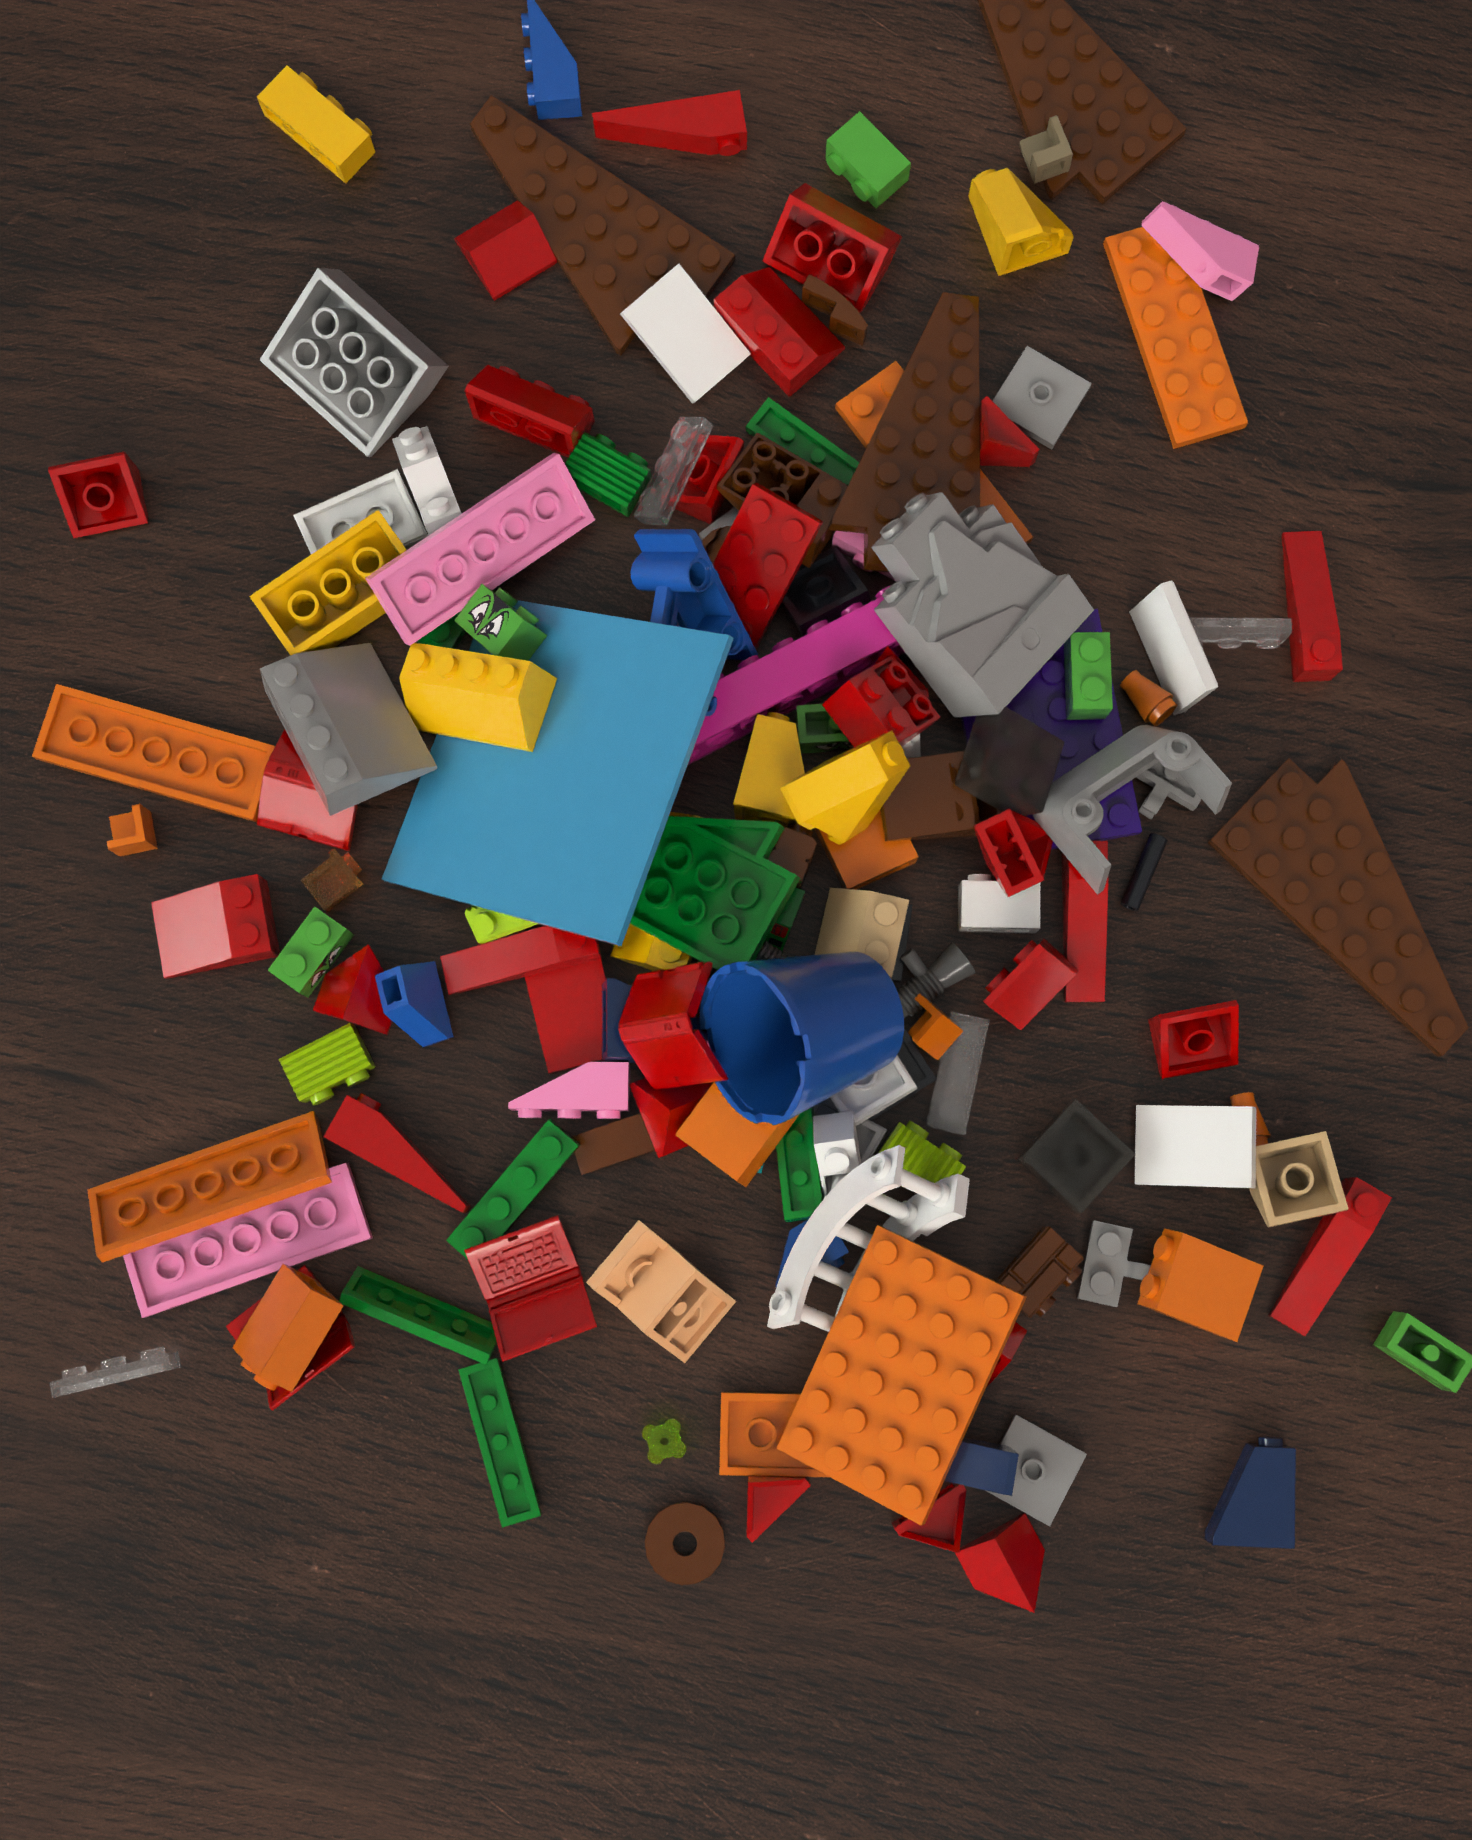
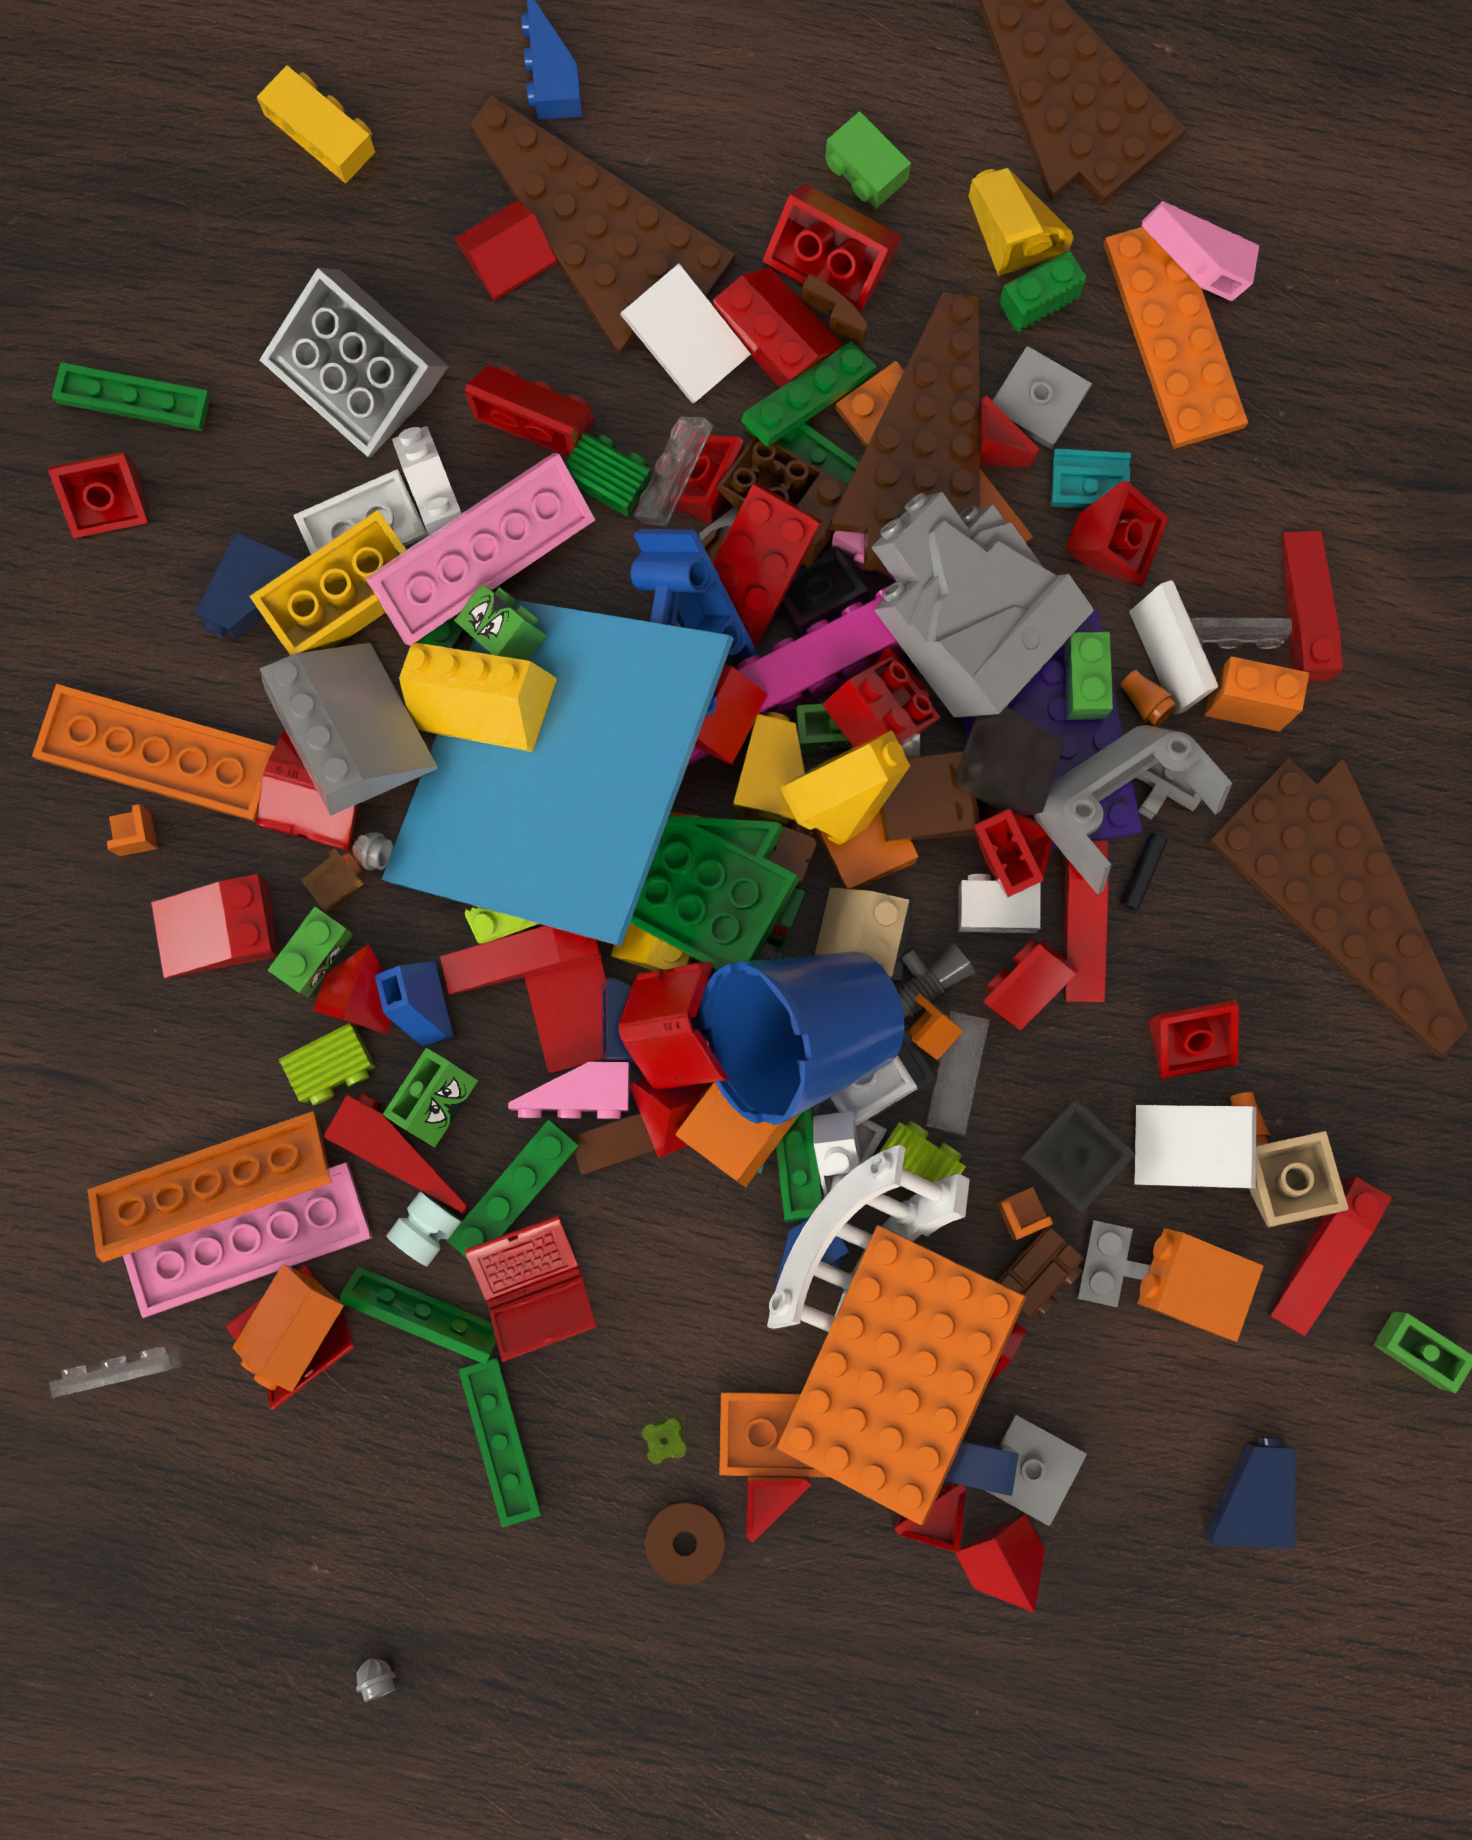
(131, 396): none -> green plate
(240, 573): none -> dark blue slope
(372, 851): none -> light grey plate
(375, 1679): none -> light grey plate
(423, 1228): none -> light aqua wheel
(430, 1097): none -> bright green brick
(661, 1291): light nougat bracket -> none
(692, 124): red slope -> none
(735, 713): none -> red slope
(808, 394): none -> green plate
(1023, 1214): none -> orange panel
(1042, 291): none -> green brick
(1047, 152): dark tan panel -> none
(1085, 476): none -> teal plate
(1119, 534): none -> red slope
(1257, 694): none -> orange brick

